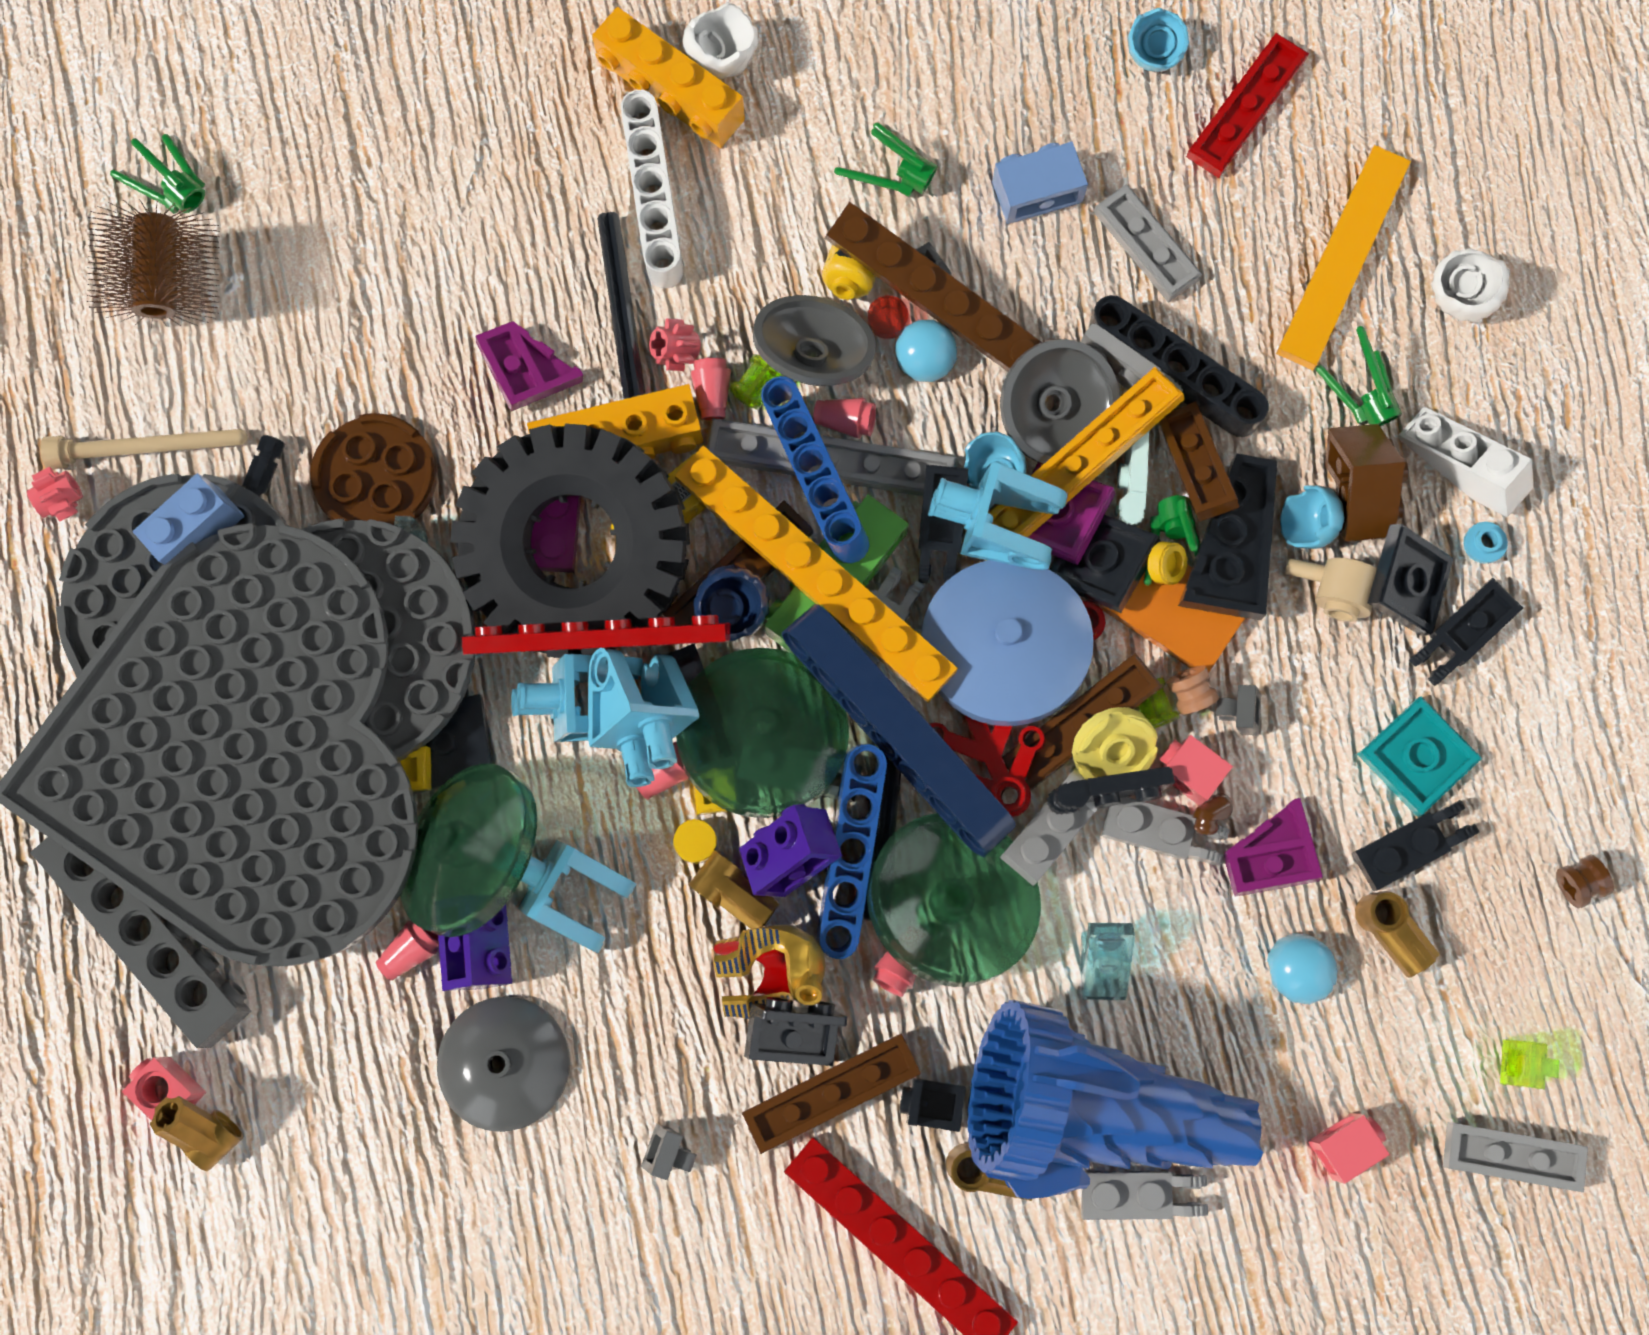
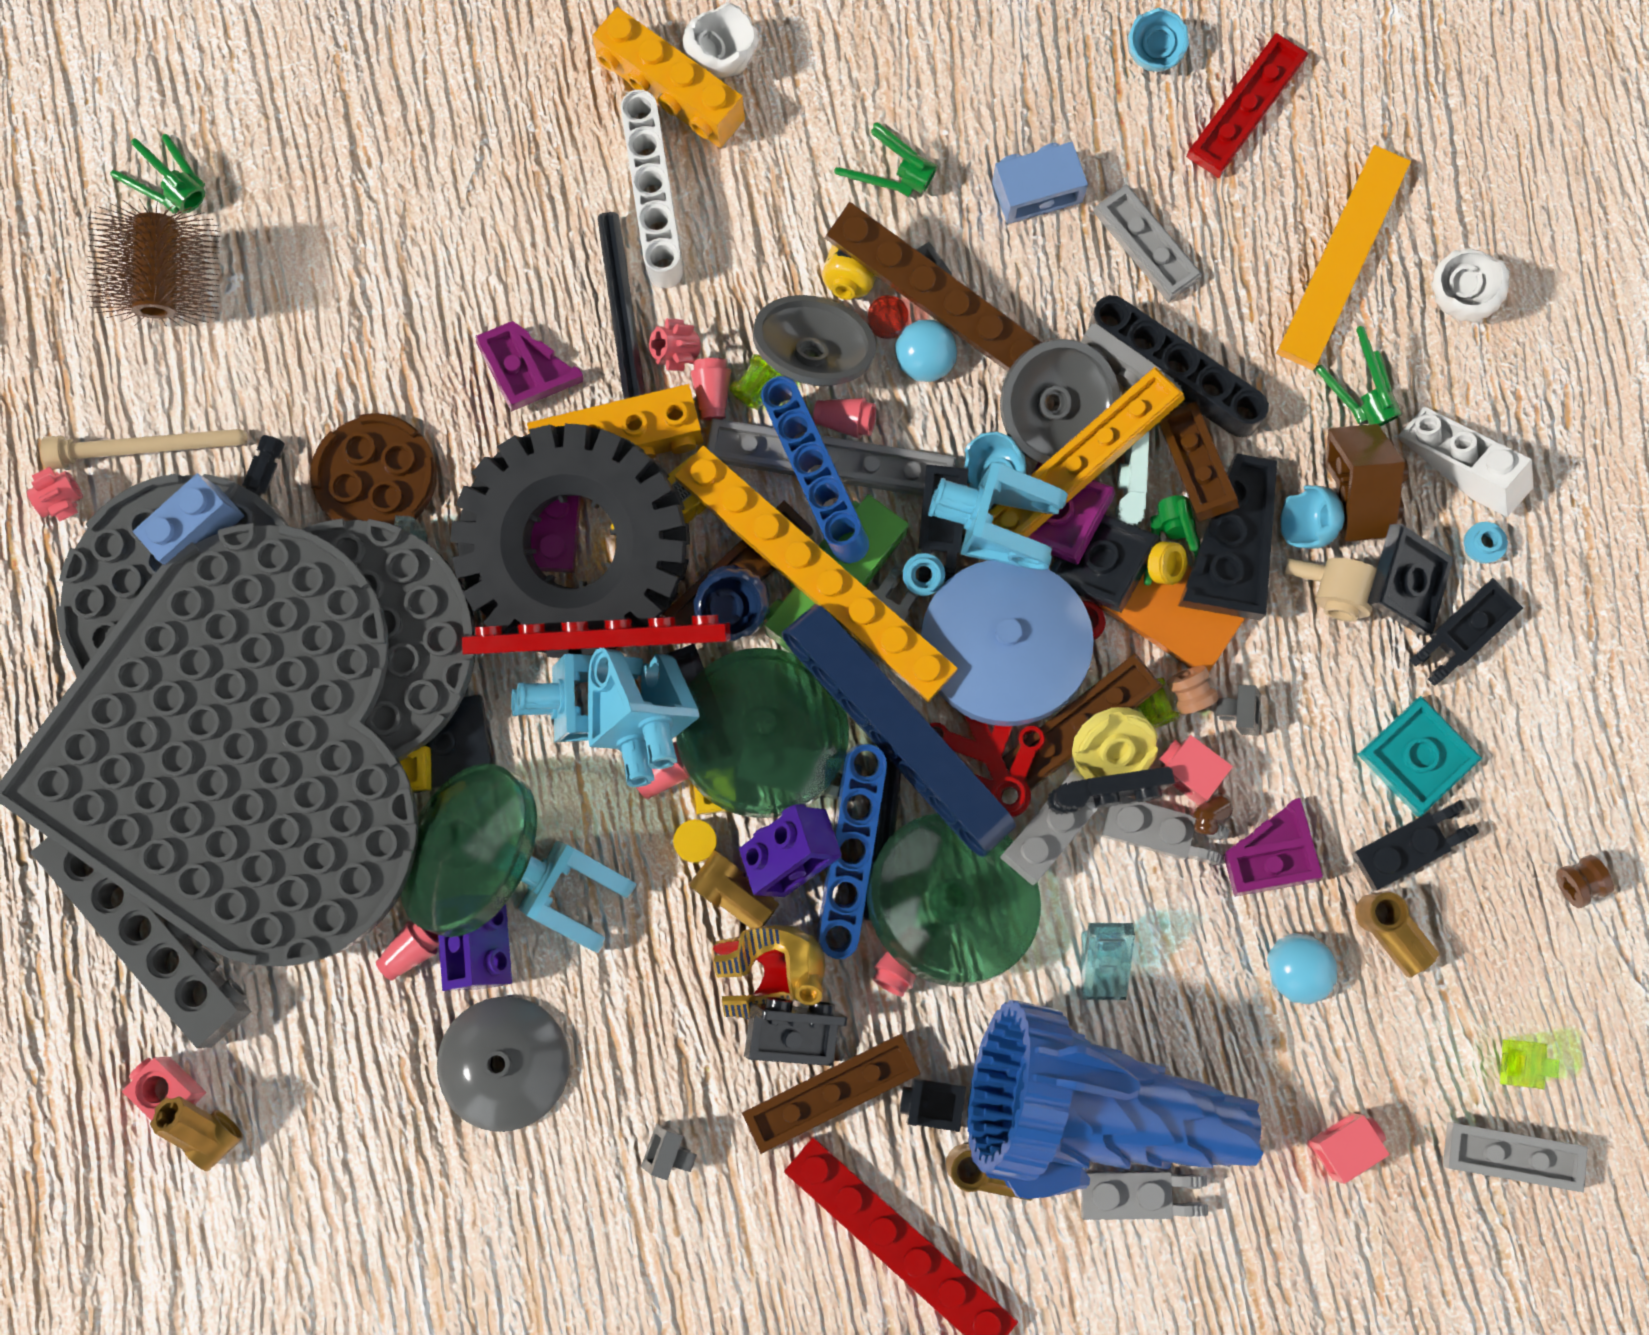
(930, 586): none -> medium azure plate

